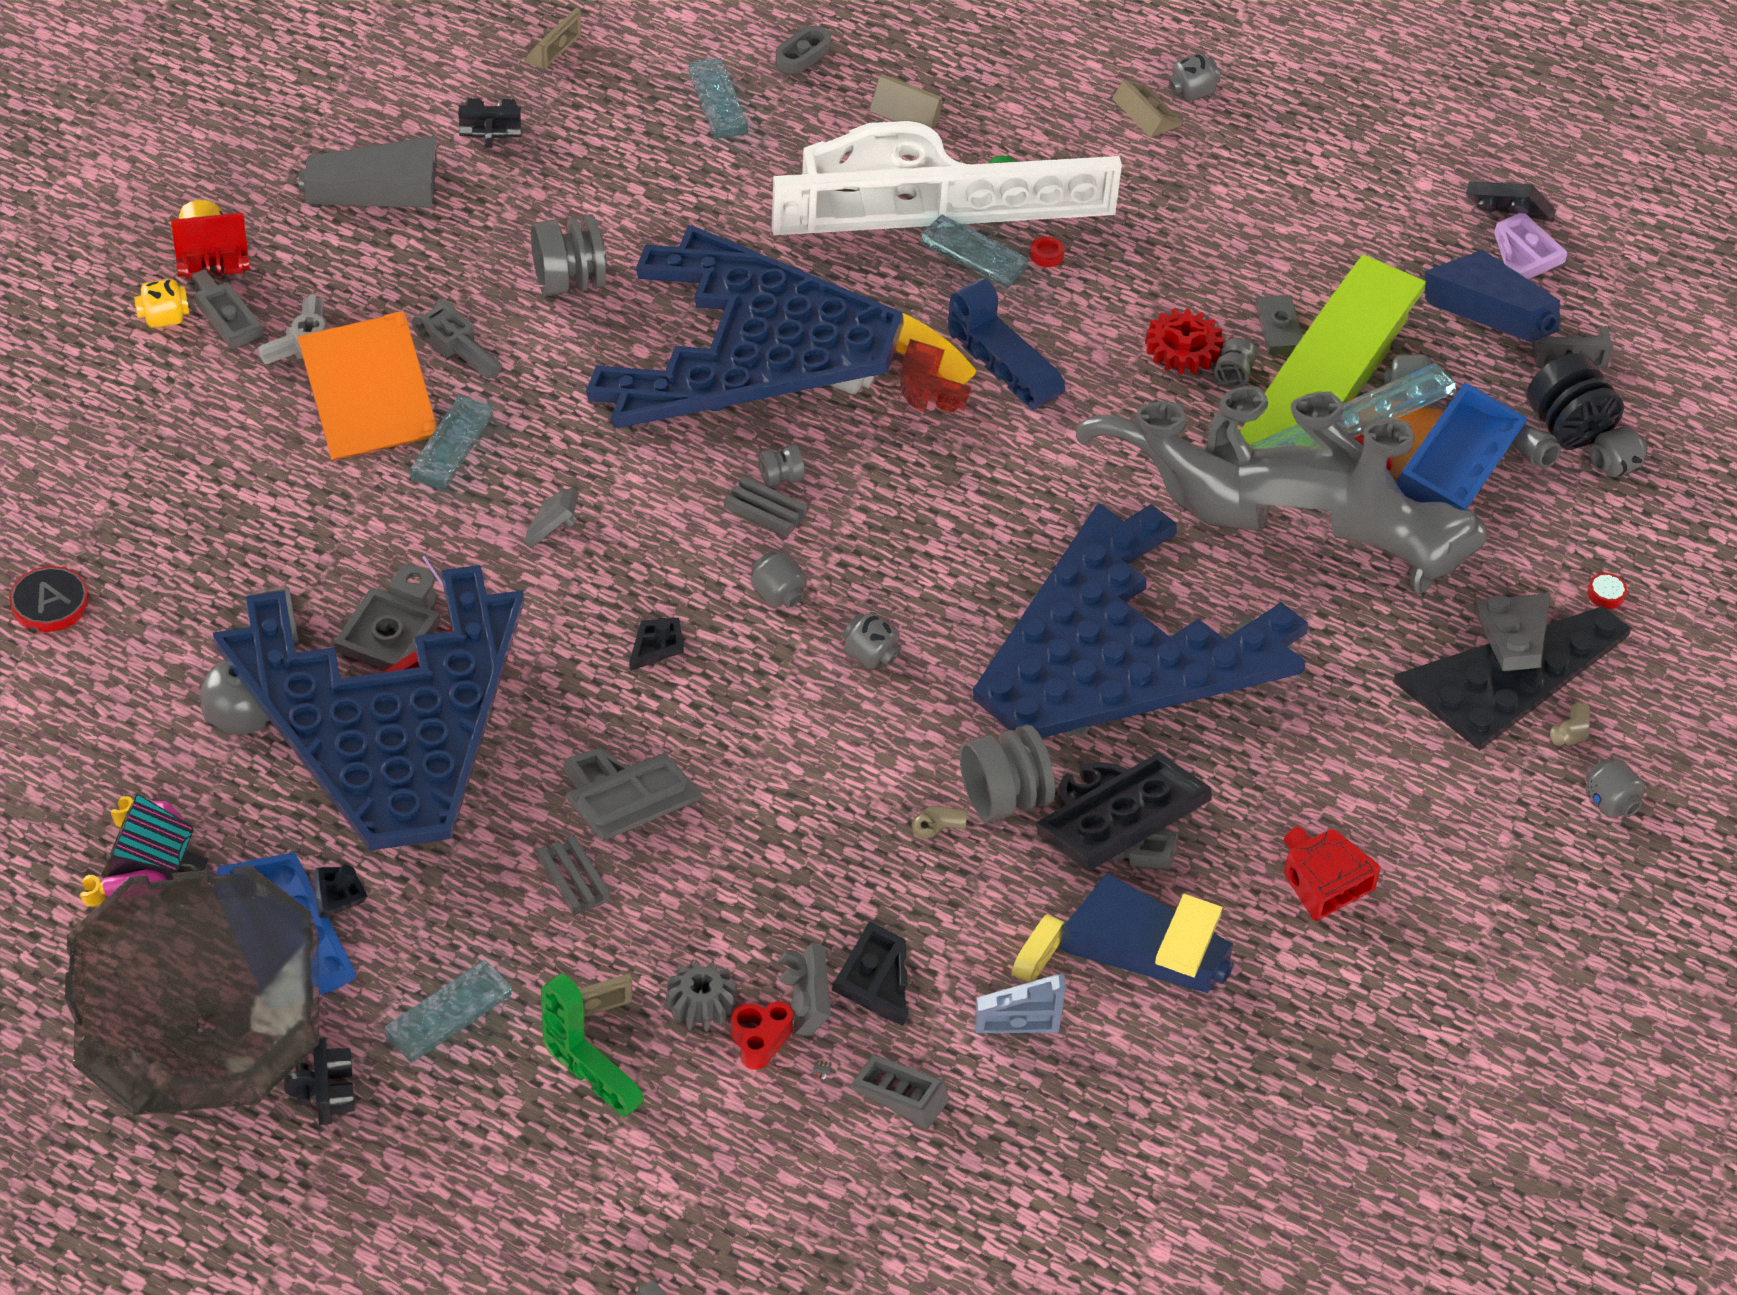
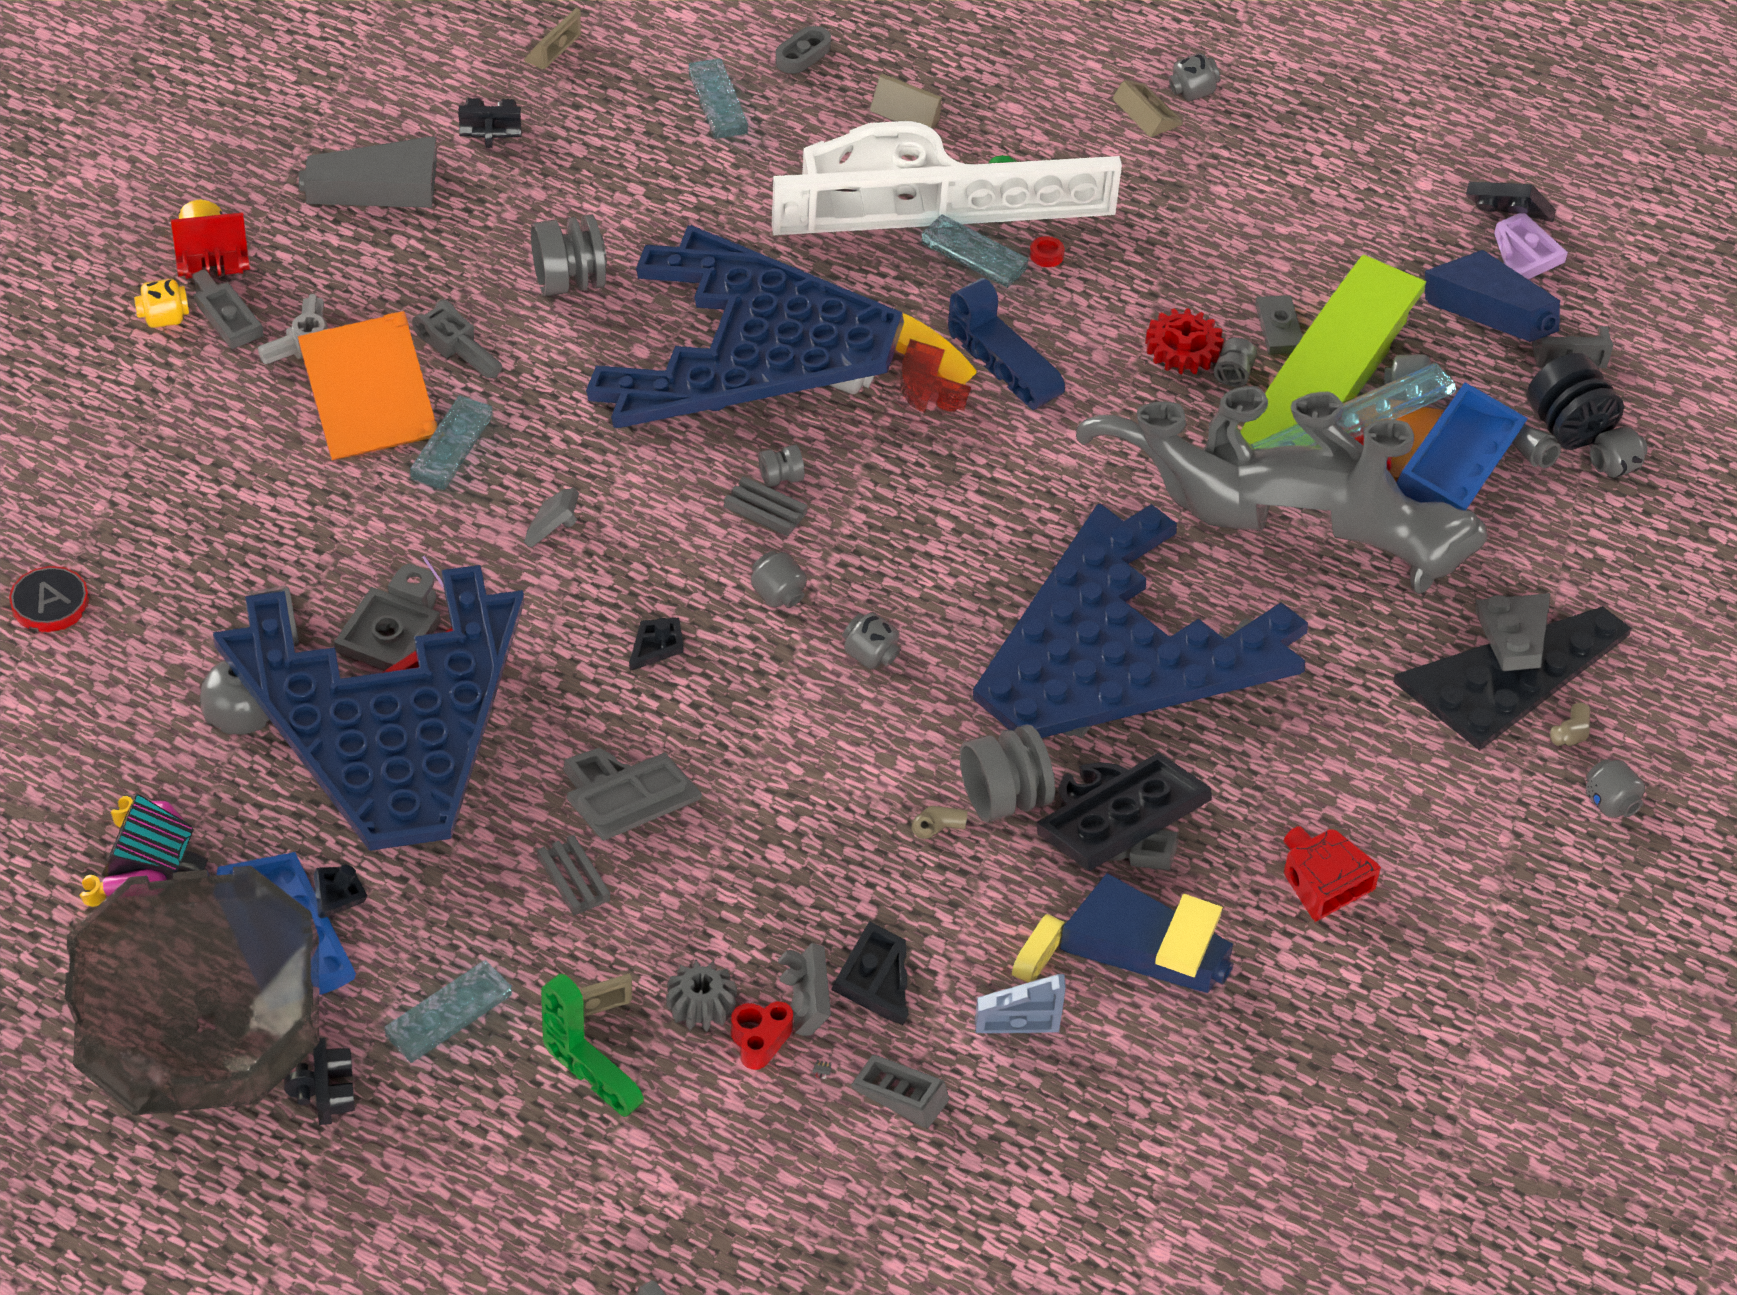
(1607, 590): tile -> none

